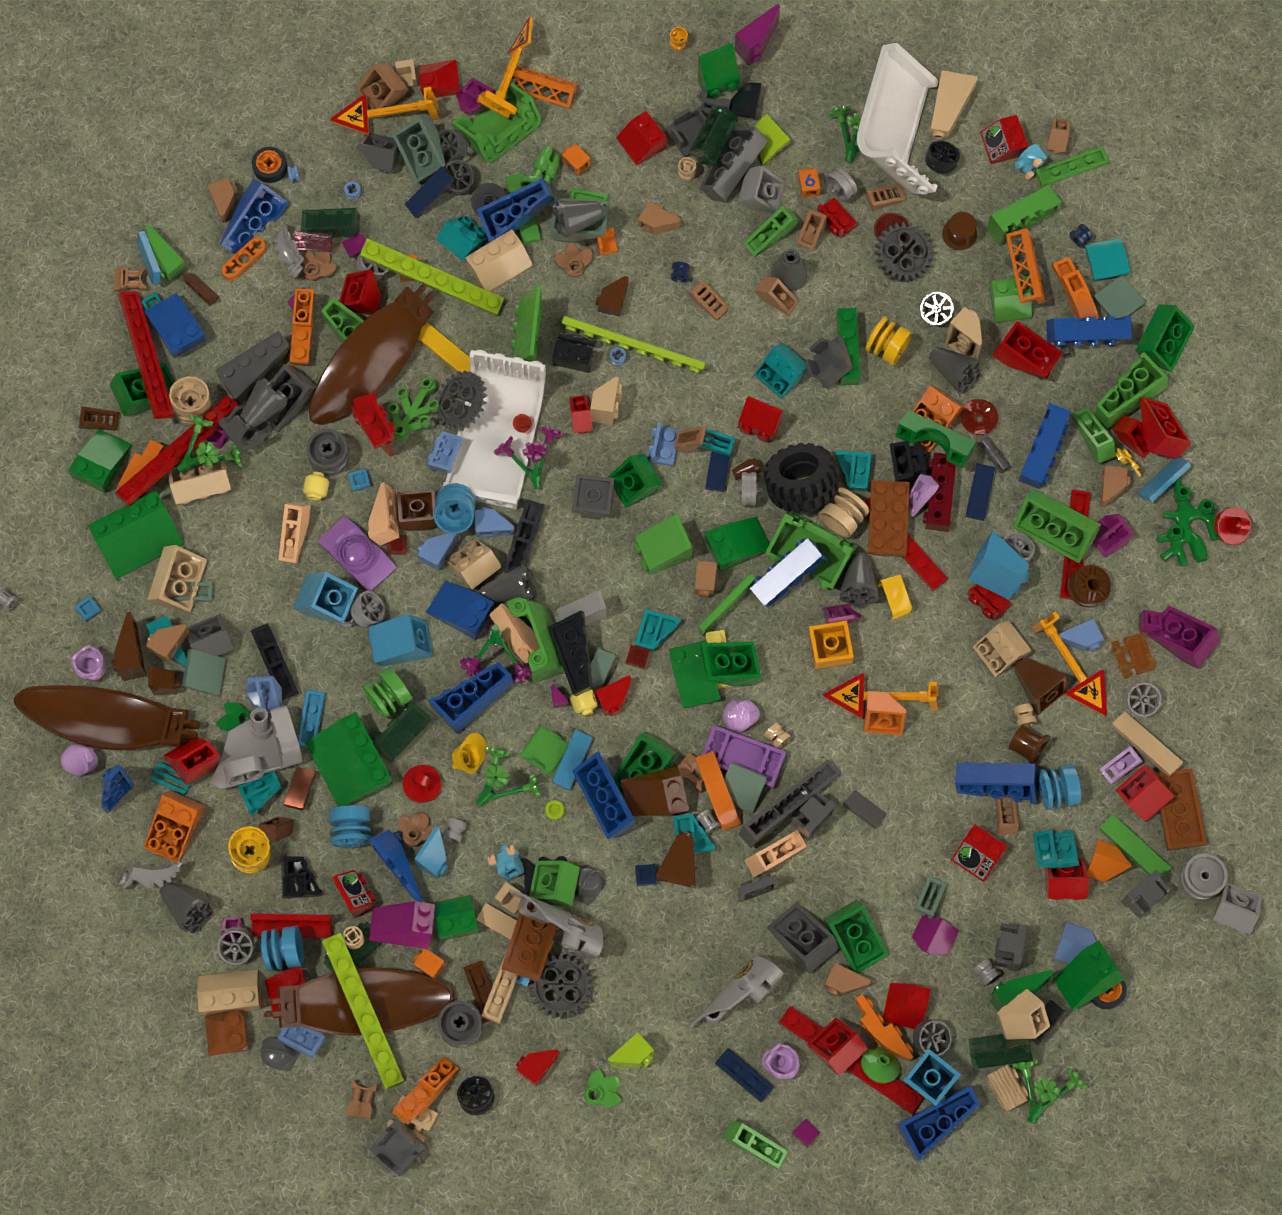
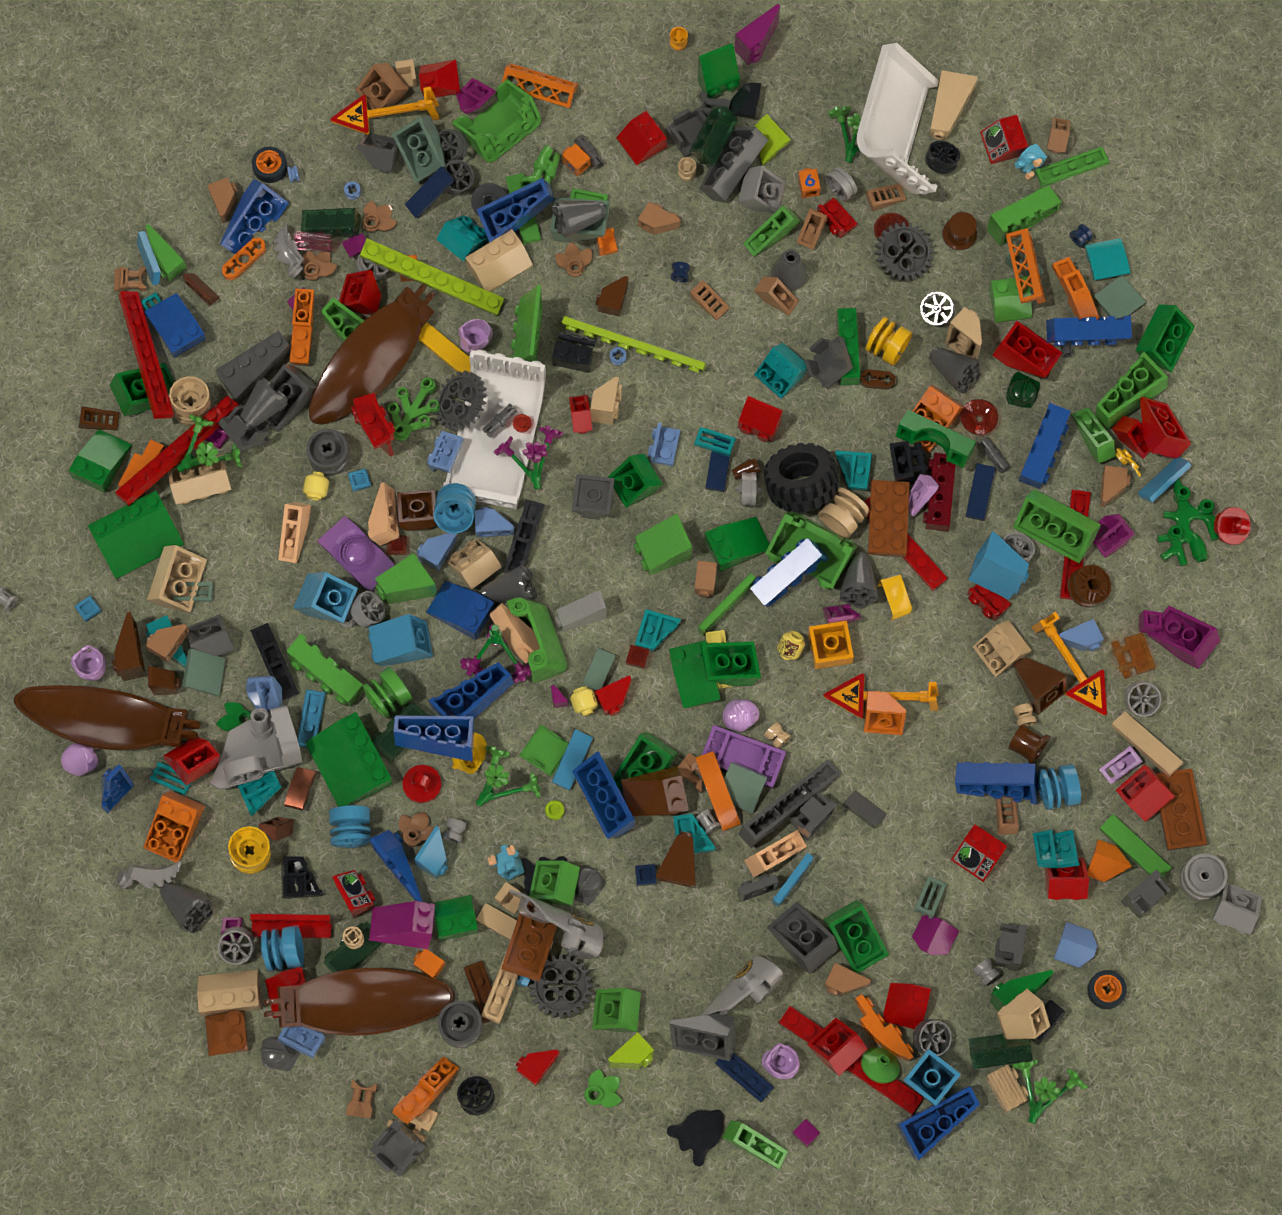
(324, 671): none -> bright green wedge
(362, 1010): lime plate -> none
(380, 215): none -> medium nougat plate
(405, 582): none -> bright green slope
(436, 734): none -> blue wedge
(475, 335): none -> lavender hair
(497, 101): light orange piece -> none
(499, 420): none -> dark grey pin
(572, 648): black wing -> none
(590, 150): none -> dark grey pin
(616, 1010): none -> bright green slope
(689, 439): medium nougat slope -> none
(698, 1132): none -> black tile
(705, 1035): none -> dark grey slope
(791, 645): none -> light yellow head
(792, 880): none -> dark azure tile
(879, 376): none -> reddish brown beam
(1022, 390): none -> dark green piece
(1088, 976): green slope -> none

